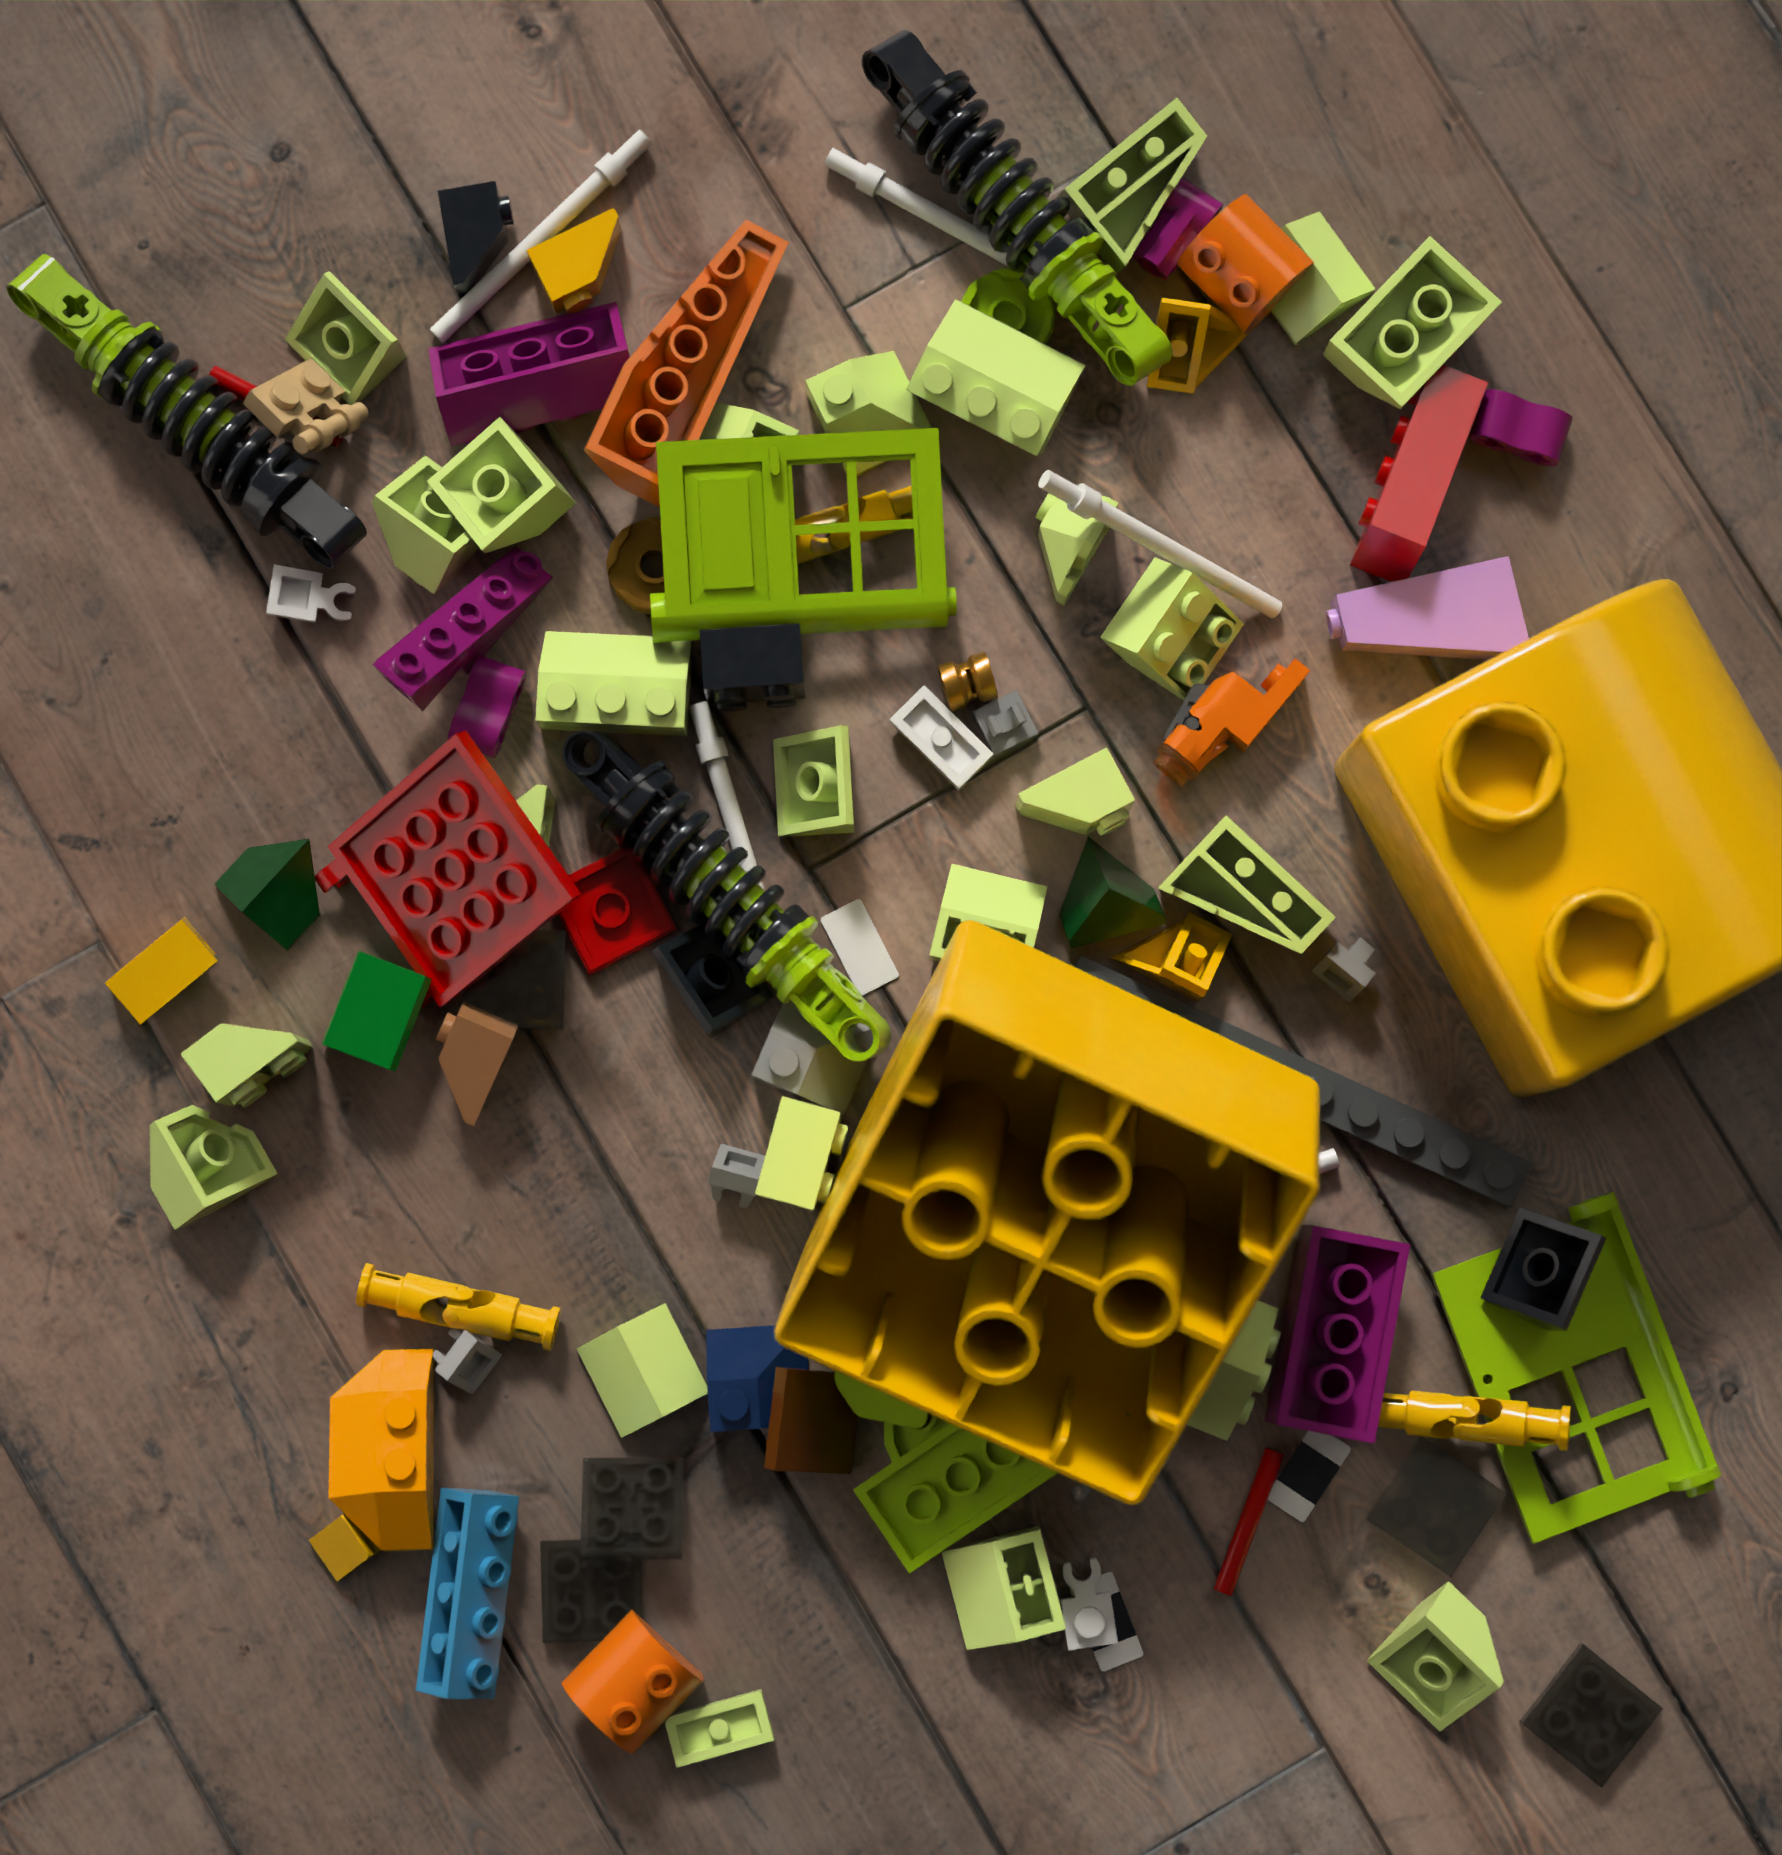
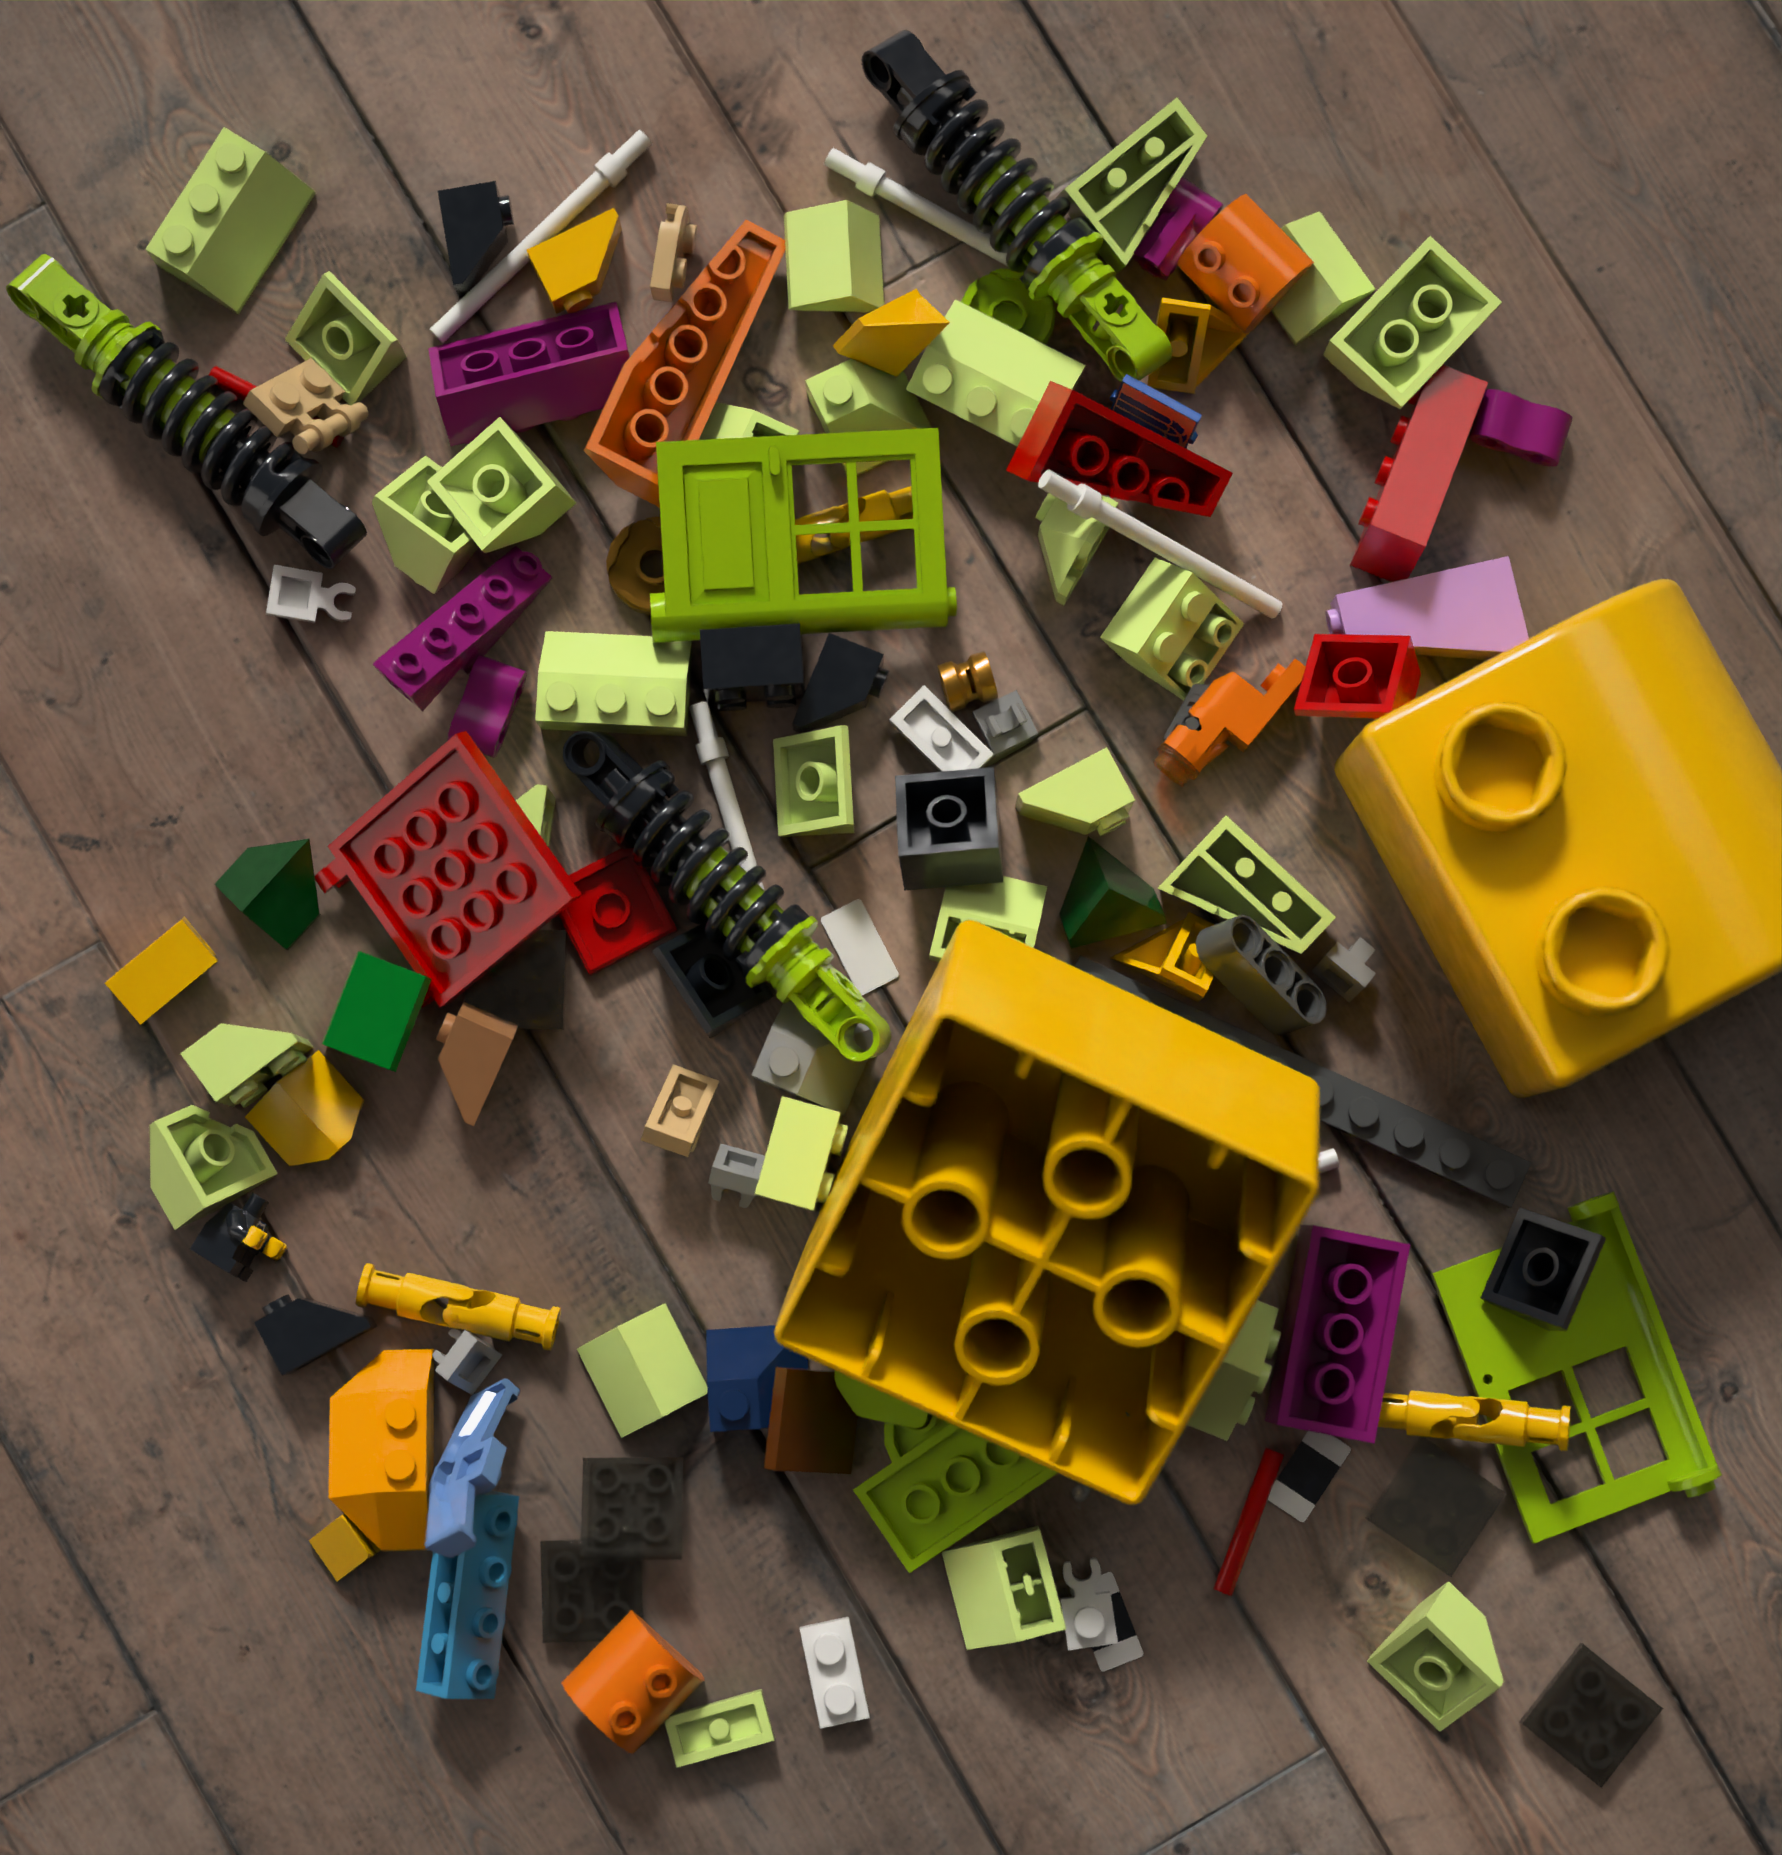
(230, 221): none -> yellowish green slope
(236, 1237): none -> black piece
(307, 1330): none -> black slope
(308, 1112): none -> yellow slope
(466, 1469): none -> medium blue plate
(674, 240): none -> tan plate
(680, 1111): none -> tan slope
(833, 258): none -> yellowish green slope
(834, 1672): none -> white plate
(840, 683): none -> black slope
(892, 333): none -> yellow slope
(948, 828): none -> black brick
(1114, 456): none -> red wedge
(1155, 411): none -> piece
(1261, 975): none -> dark grey beam
(1358, 676): none -> red slope

